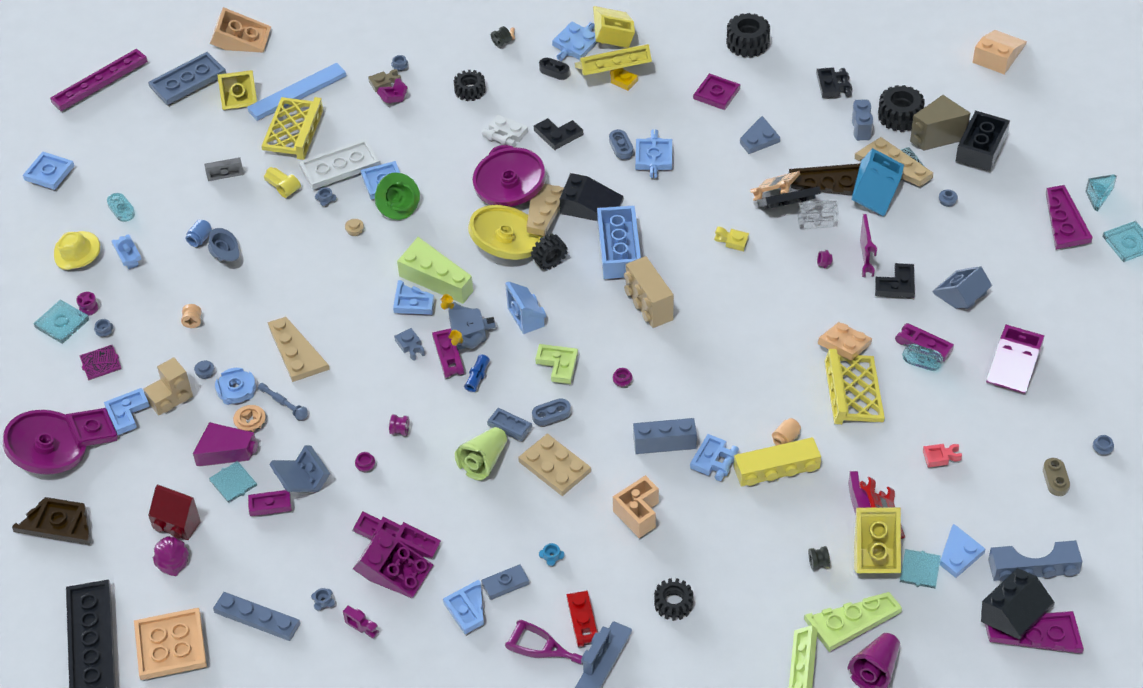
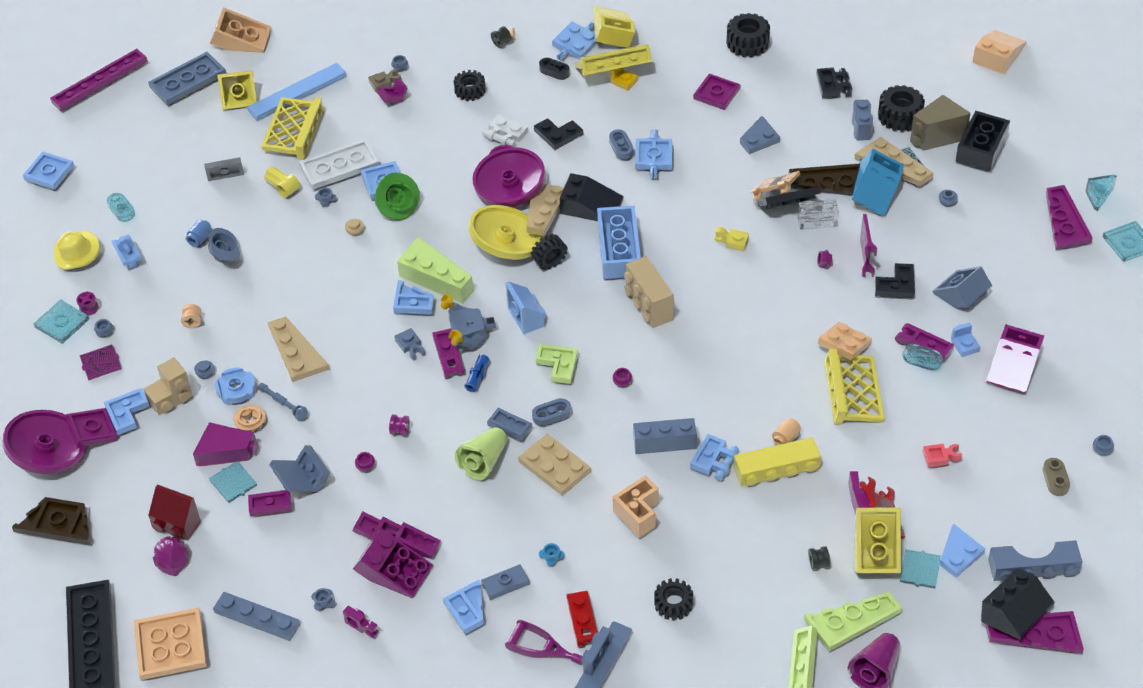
(964, 340): none -> light blue bracket

